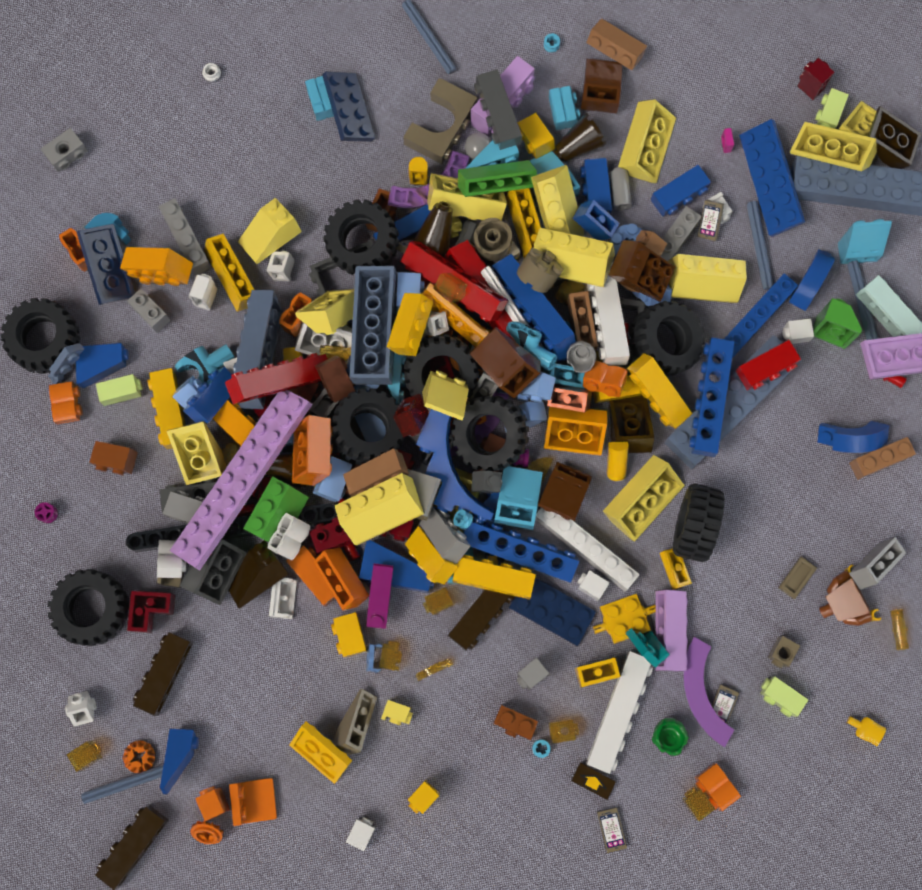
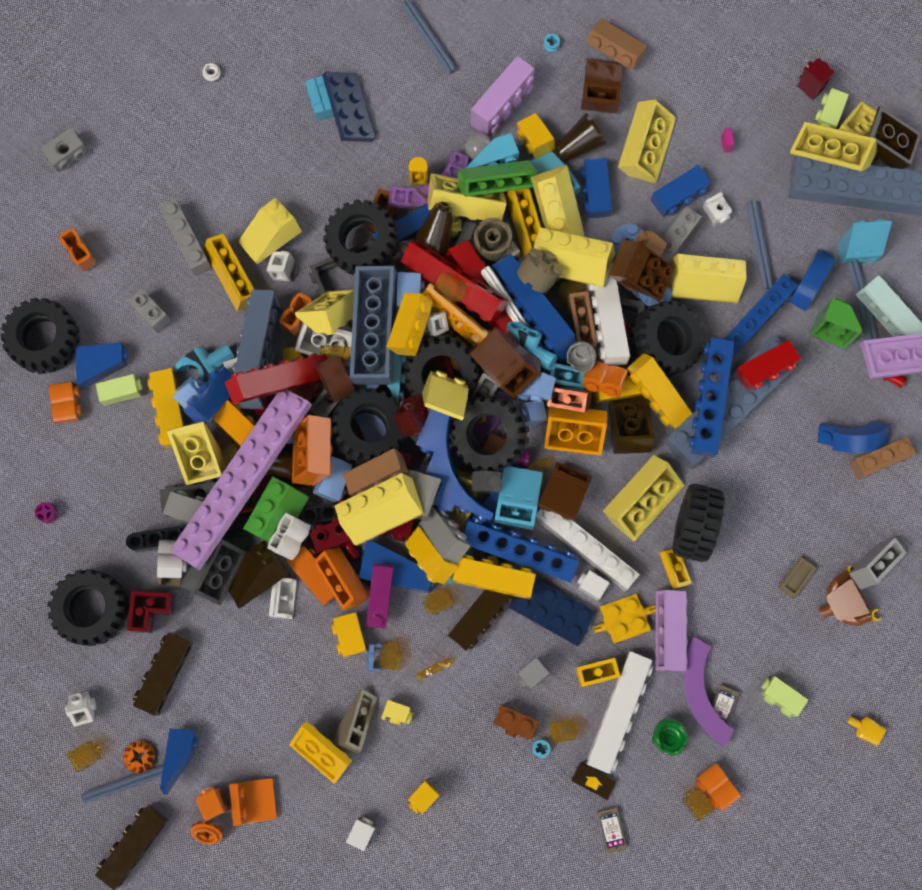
(64, 362): sand blue hinge -> none
(103, 260): dark blue plate -> none
(109, 218): dark azure brick -> none
(113, 457): dark orange brick -> none
(156, 266): light orange brick -> none
(203, 291): white brick -> none
(439, 145): dark tan arch -> none
(462, 519): medium azure bush -> none
(498, 109): dark grey brick -> none
(563, 107): medium azure brick -> none
(596, 220): blue brick -> none
(617, 460): yellow brick -> none
(620, 189): light grey brick -> none
(648, 646): teal bracket -> none
(711, 220): tile -> none
(772, 178): blue plate -> none
(791, 649): dark tan brick -> none
(798, 331): white brick -> none
(899, 629): clear yellow pin -> none

